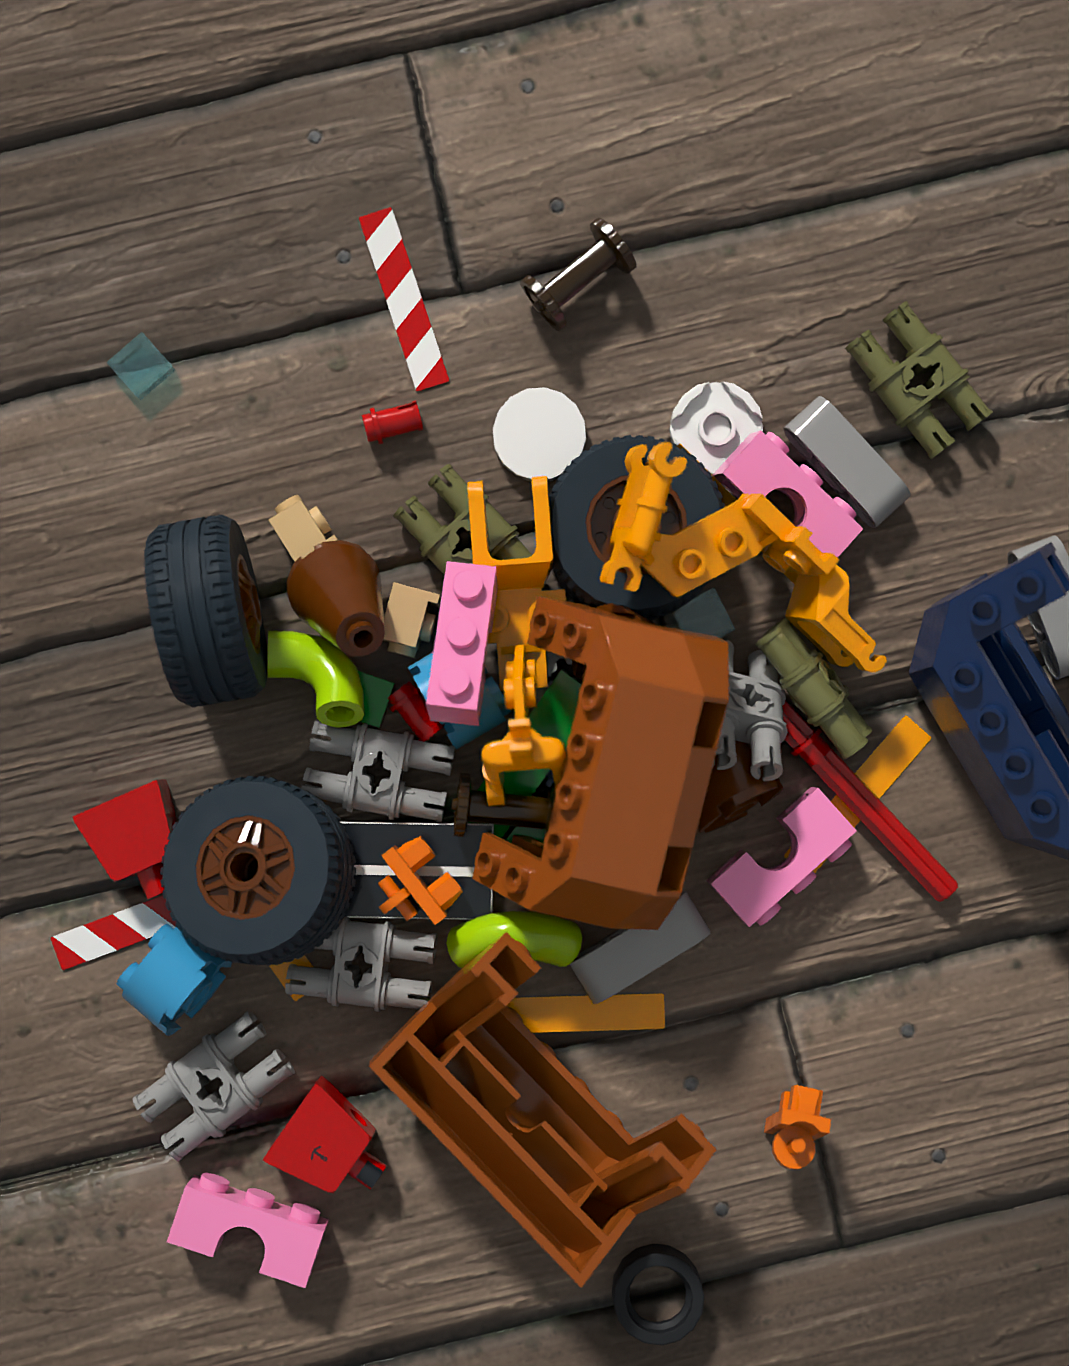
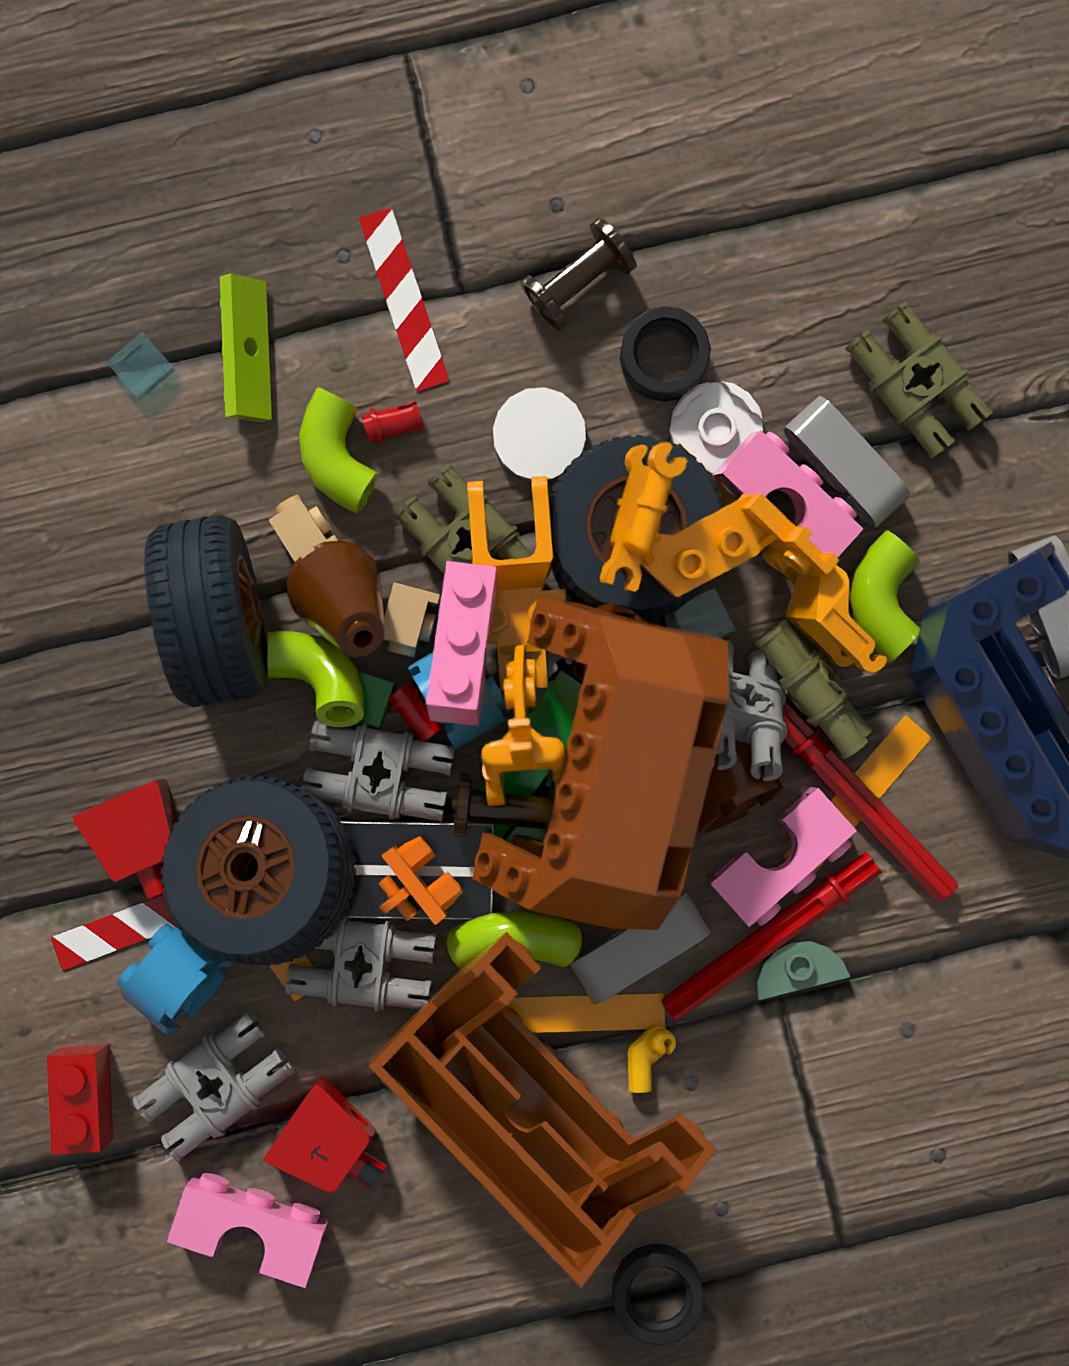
(80, 1099): none -> red brick
(245, 348): none -> lime tile
(326, 454): none -> lime cylinder
(644, 1053): none -> yellow arm
(670, 318): none -> black tyre
(771, 936): none -> red axle
(798, 967): none -> sand green plate
(798, 1126): orange hips -> none
(876, 592): none -> lime cylinder

